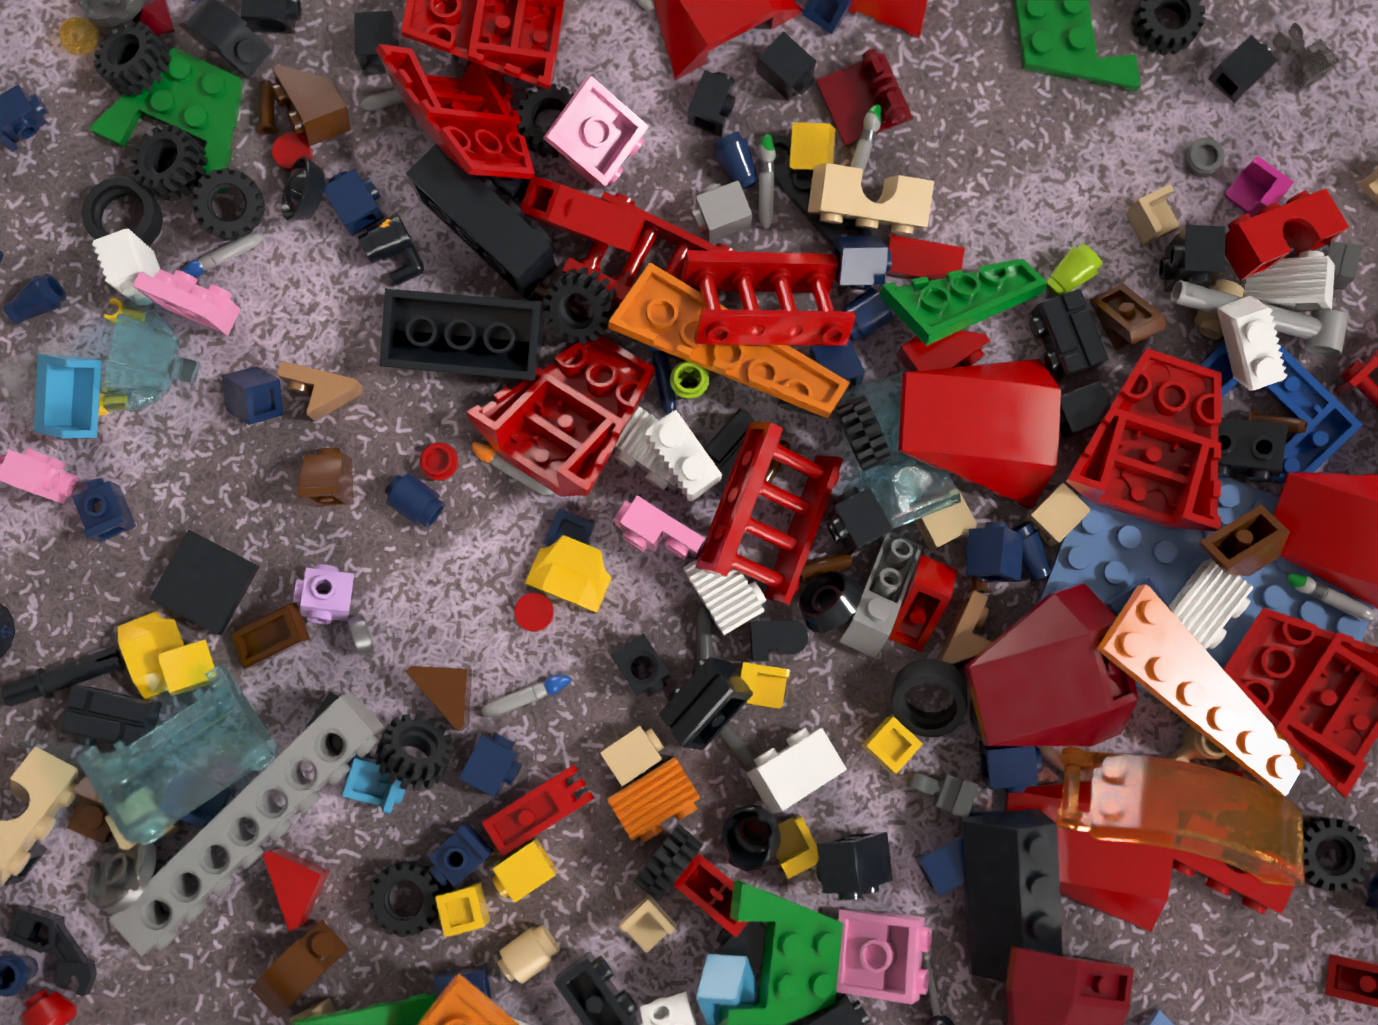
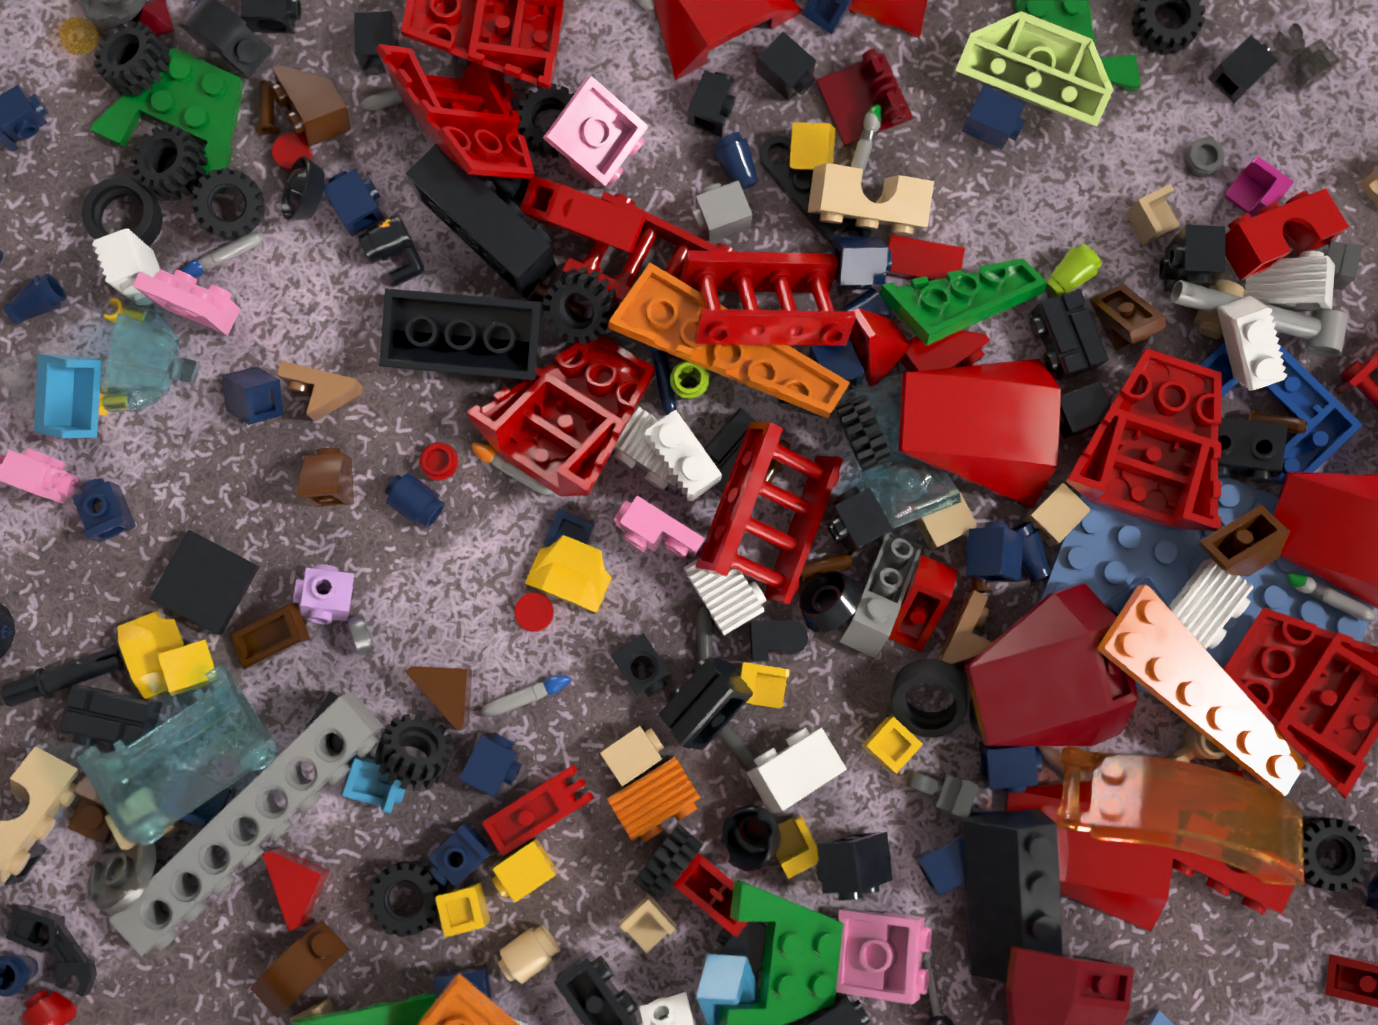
(766, 181): light grey piece -> none
(877, 344): none -> red slope
(995, 118): none -> dark blue brick
(1039, 66): none -> yellowish green wedge

